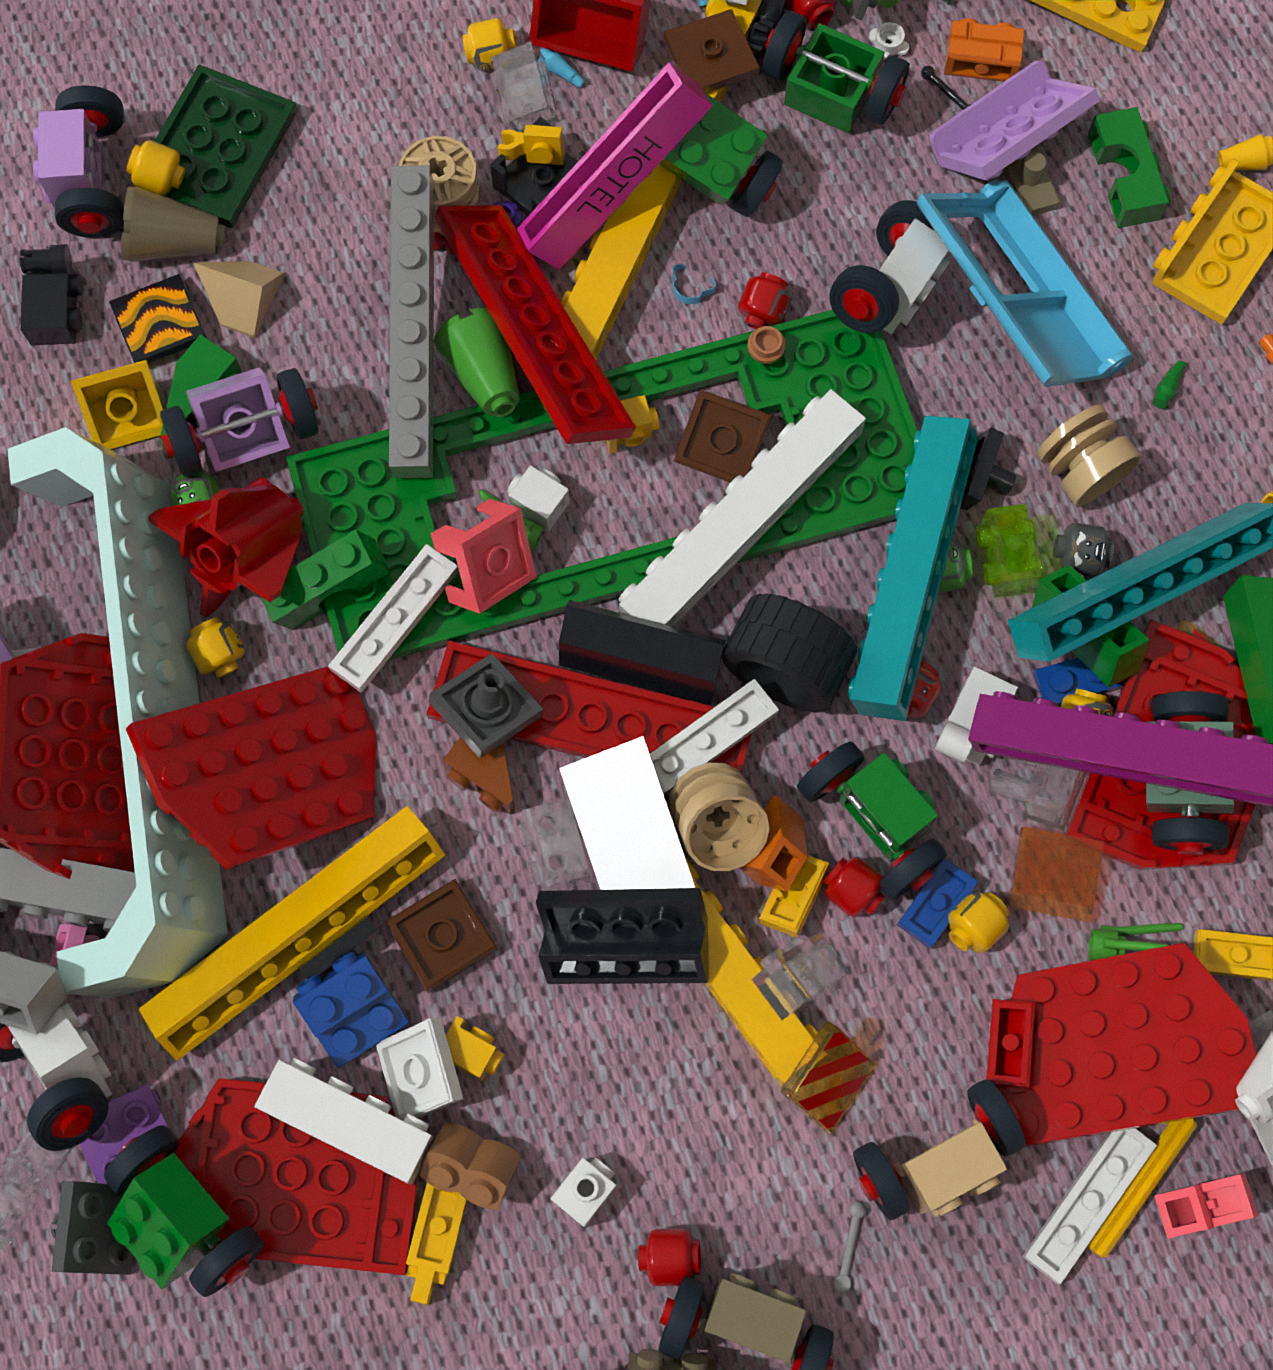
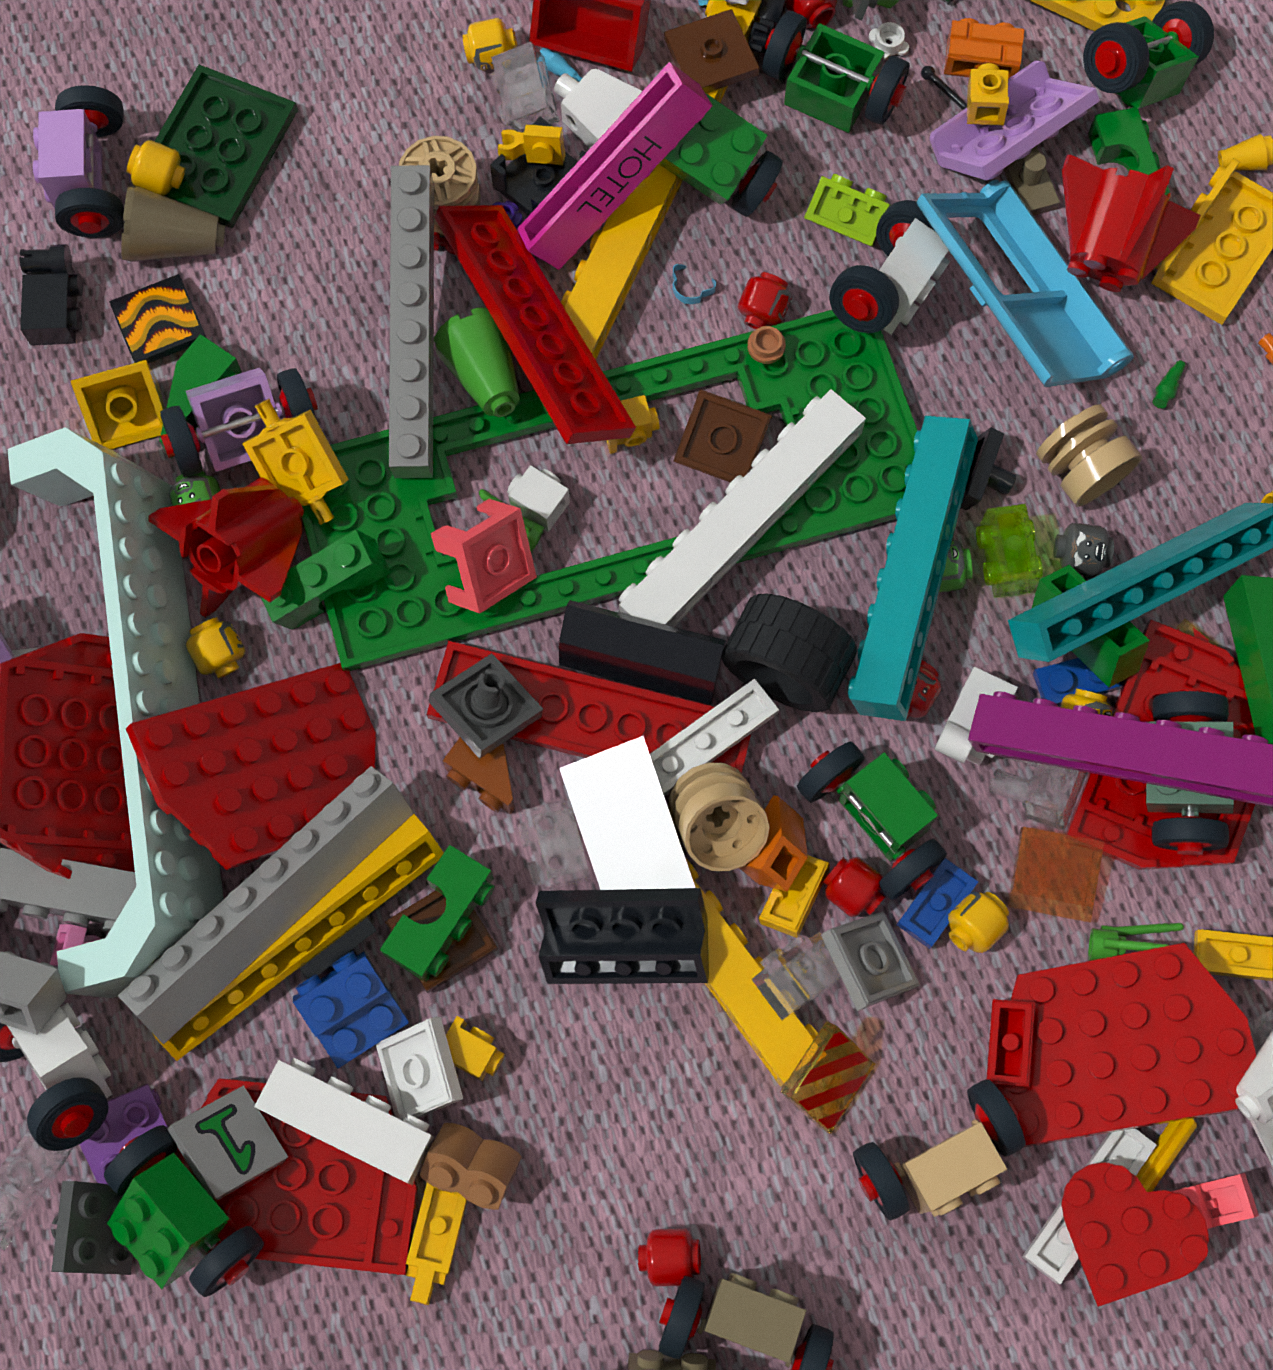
(227, 1143): none -> light grey tile
(239, 292): tan slope -> none
(266, 904): none -> light grey brick
(296, 458): none -> yellow plate
(393, 618): white plate -> none
(423, 946): none -> green arch
(585, 1190): white brick -> none
(593, 103): none -> white torso
(842, 1282): light grey hinge -> none
(846, 209): none -> lime bracket
(870, 960): none -> light grey tile
(987, 88): none -> yellow brick
(1120, 222): none -> red brick
(1129, 1235): none -> red plate
(1149, 58): none -> brick

